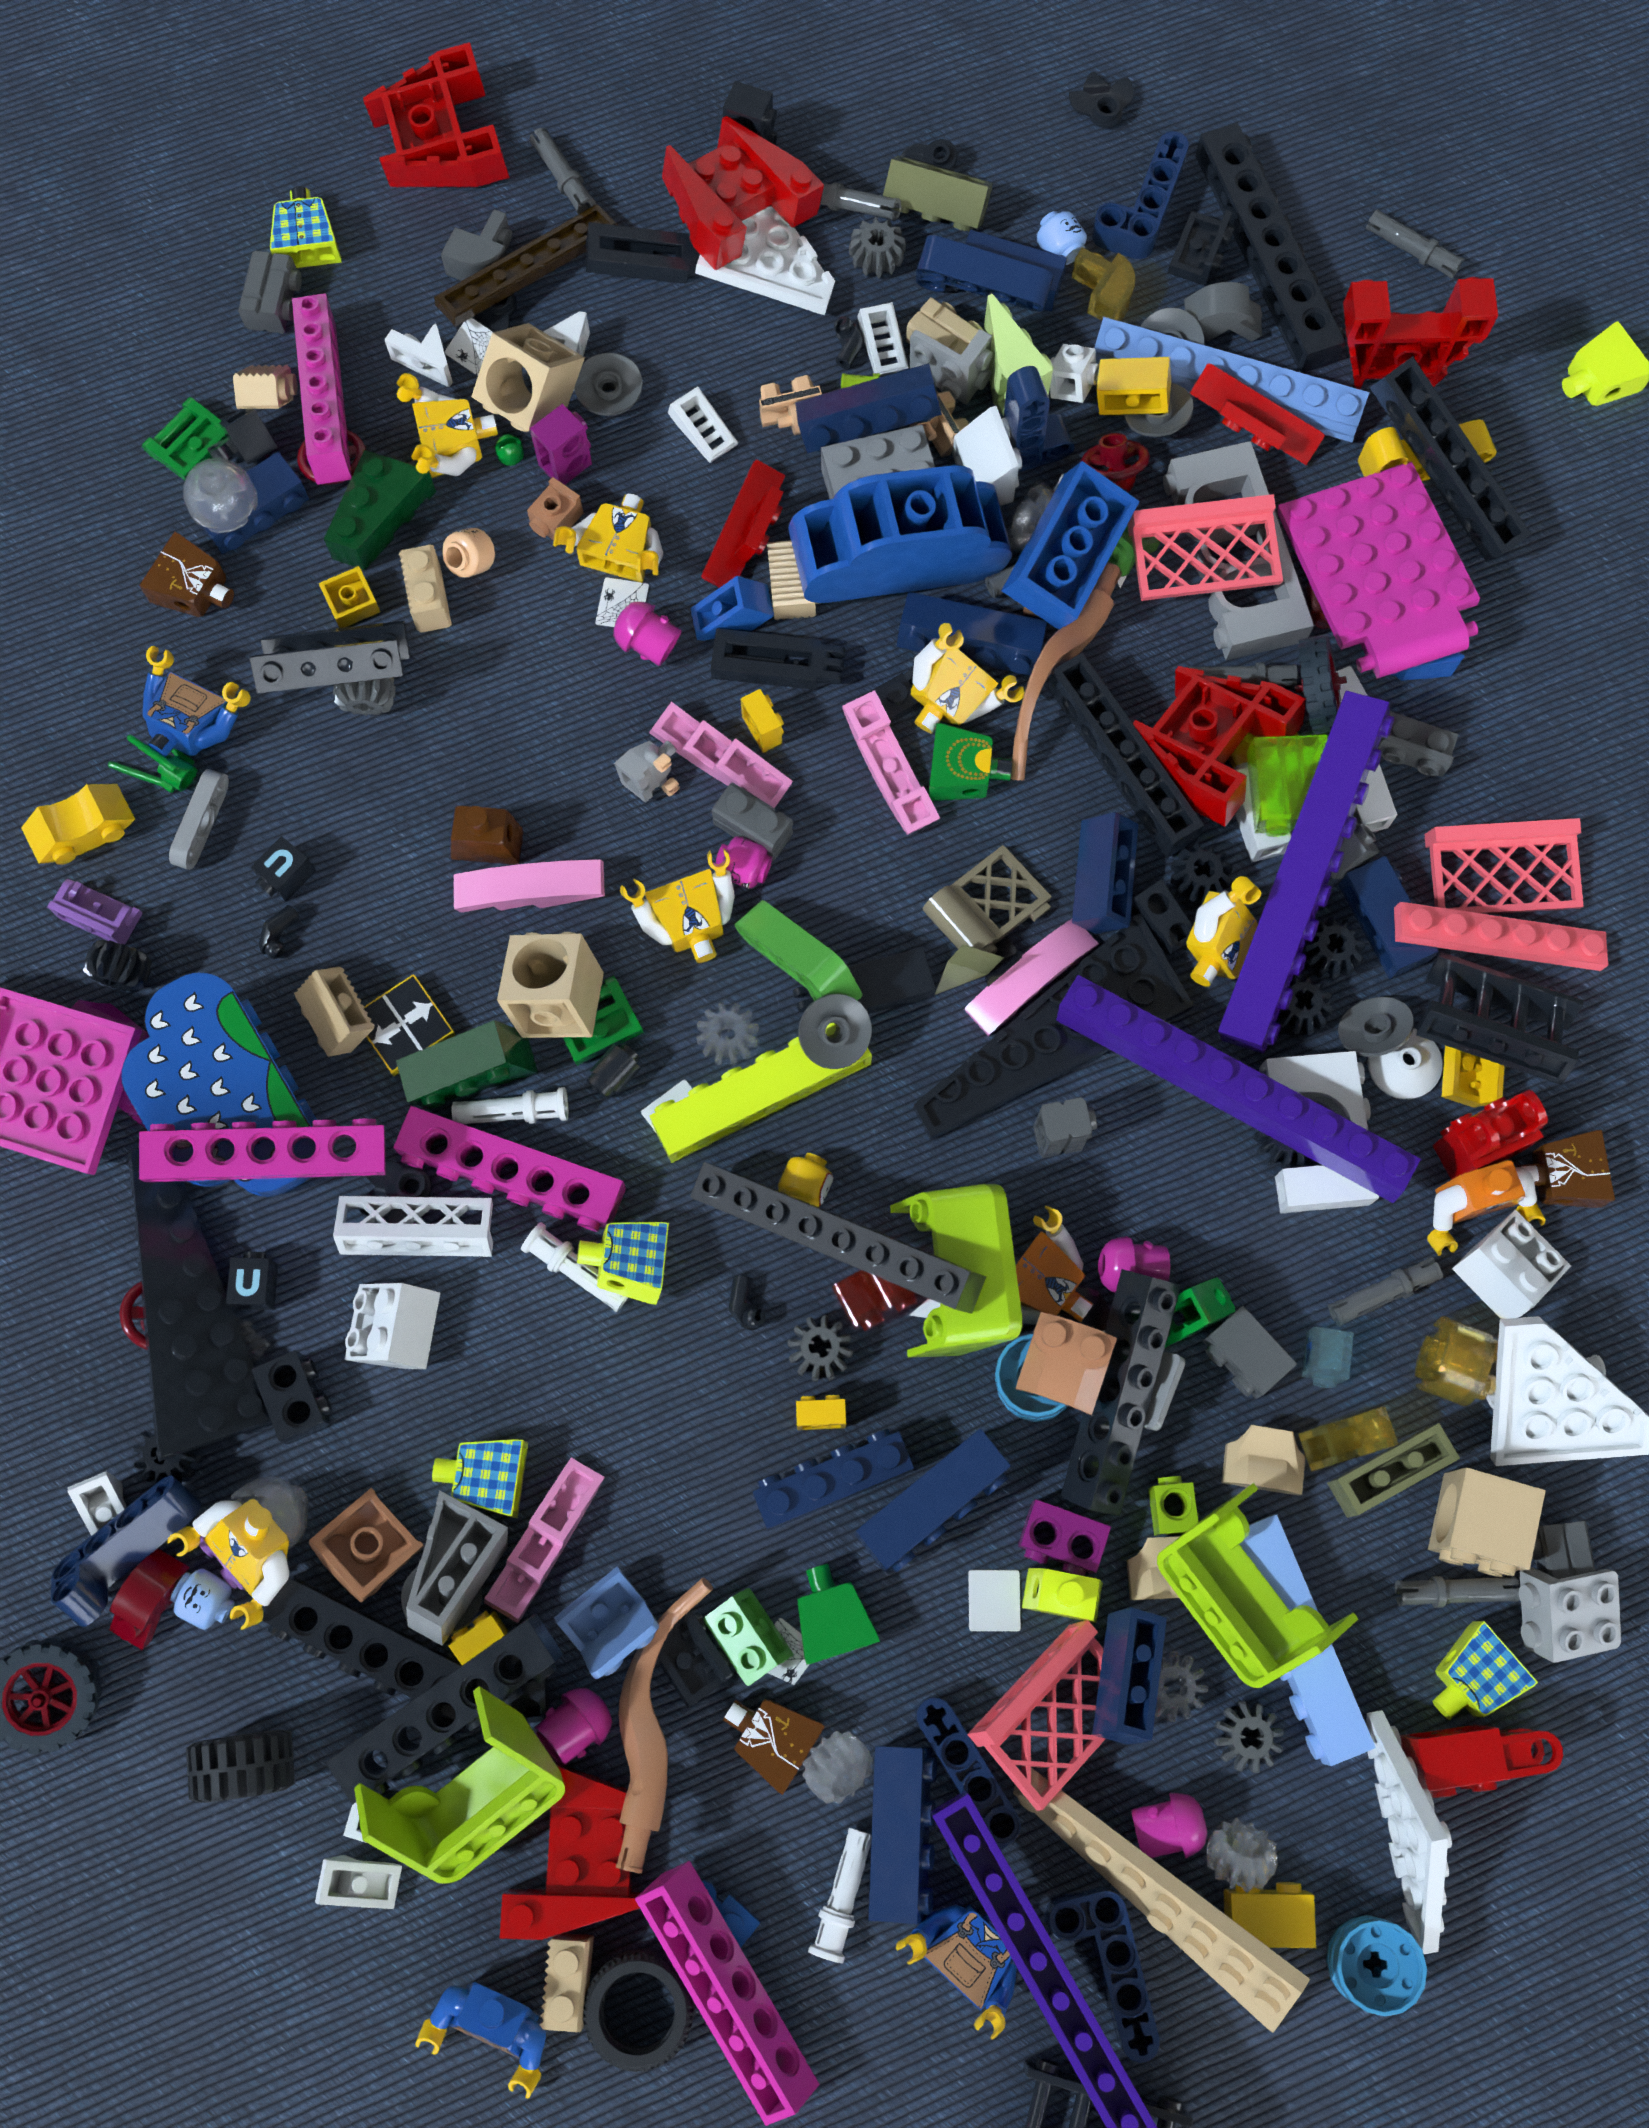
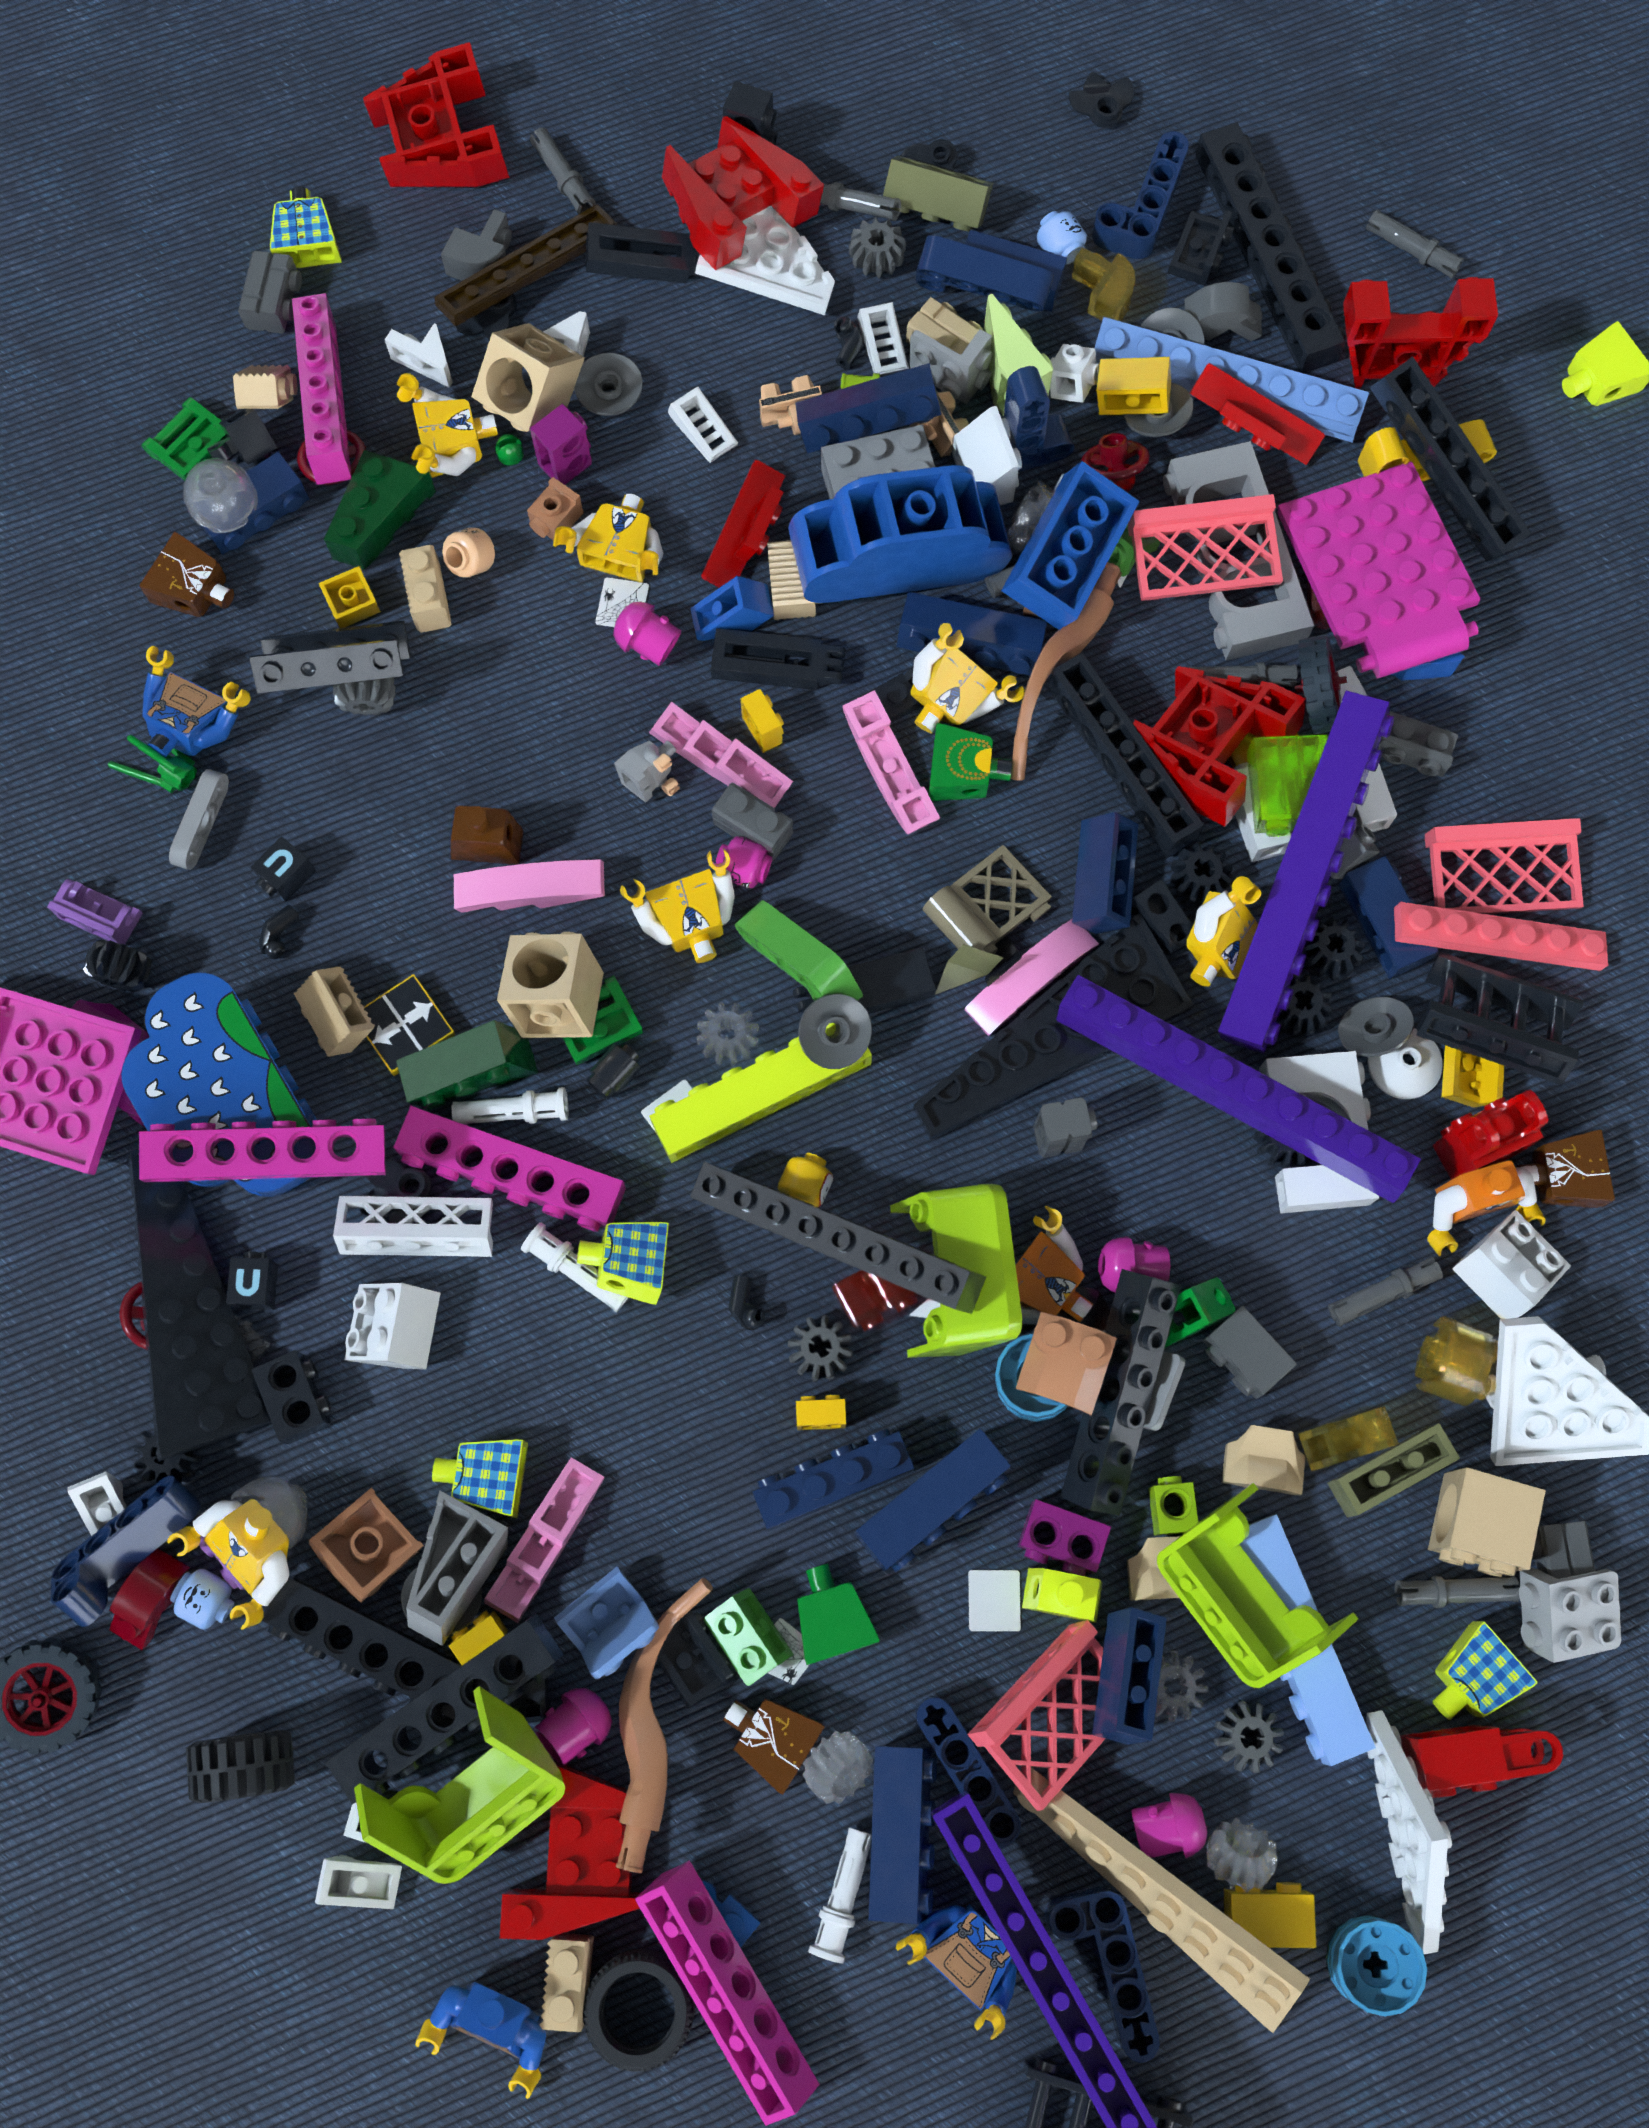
(78, 823): yellow brick -> none
(470, 345): white sticker -> none
(1327, 1356): clear light blue brick -> none

